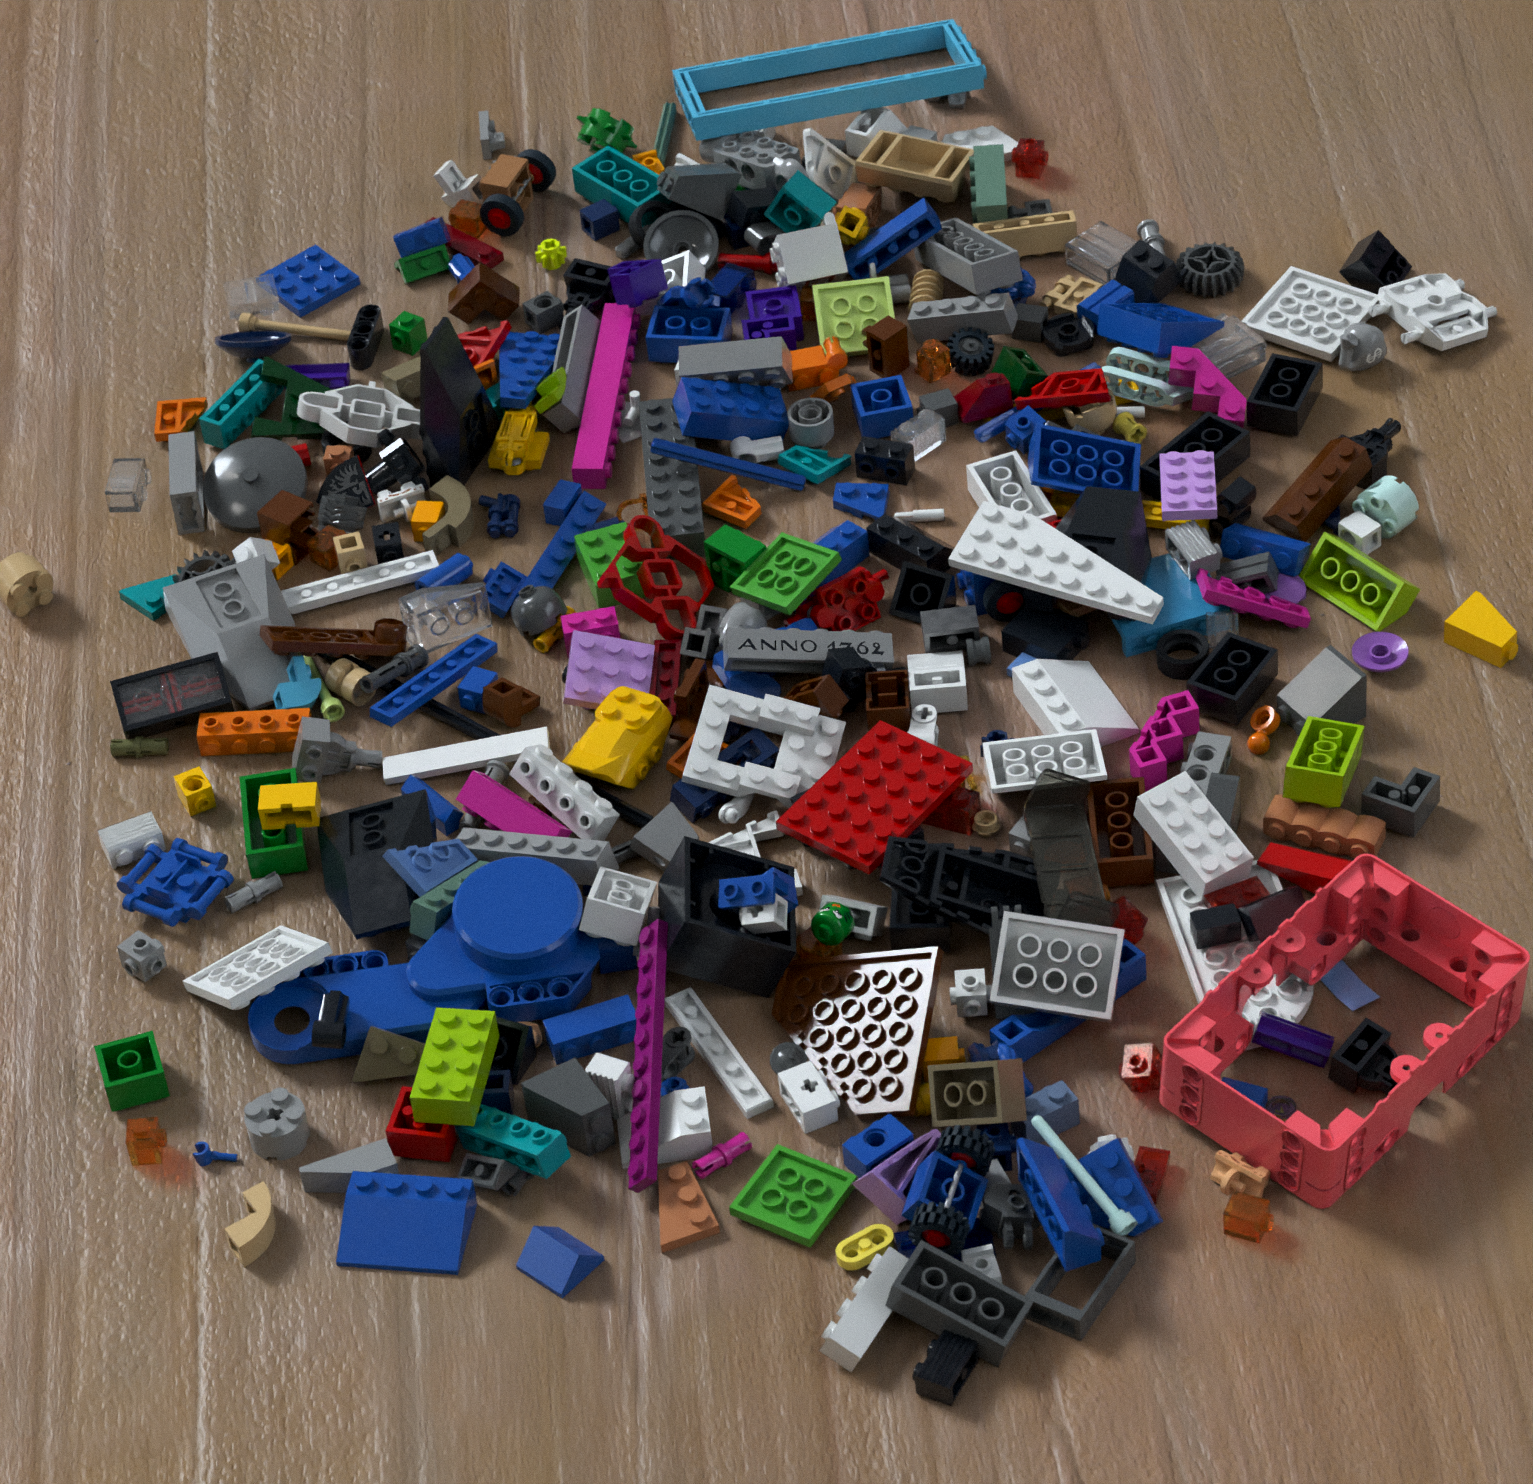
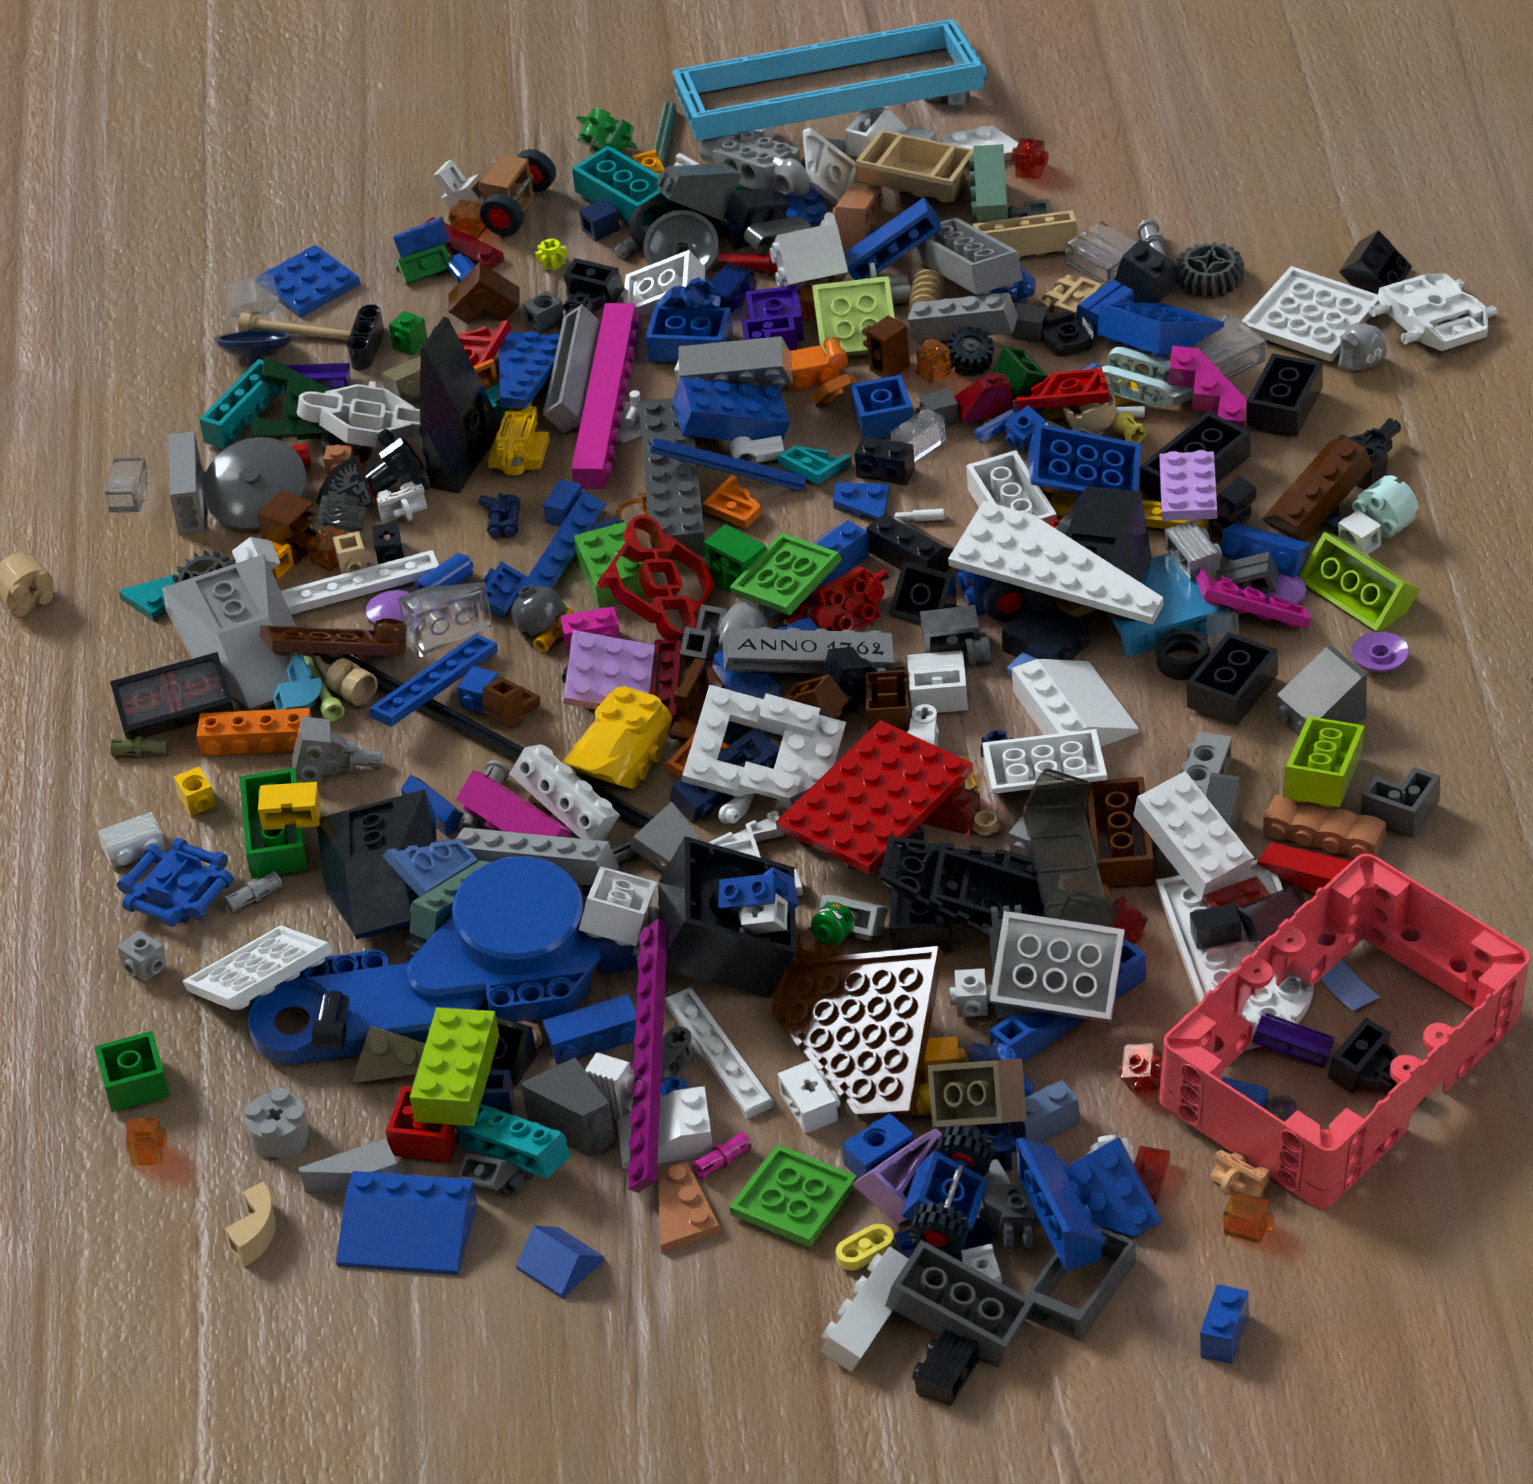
(177, 416): orange wing -> none
(206, 1156): blue hand -> none
(385, 606): none -> medium lavender dish
(401, 665): dark grey pin -> none
(425, 516): light orange brick -> none
(458, 519): dark tan arch -> none
(461, 755): white tile -> none
(489, 137): light grey hinge -> none
(551, 390): lime slope -> none
(637, 281): dark purple brick -> none
(786, 1056): dark grey hat -> none
(799, 205): teal brick -> none
(811, 422): light grey piece -> none
(855, 218): yellow brick -> none
(1120, 1222): light aqua piece -> none
(1163, 738): dark pink brick -> none
(1224, 1324): none -> blue brick
(1264, 722): orange plate -> none
(1481, 631): yellow slope -> none

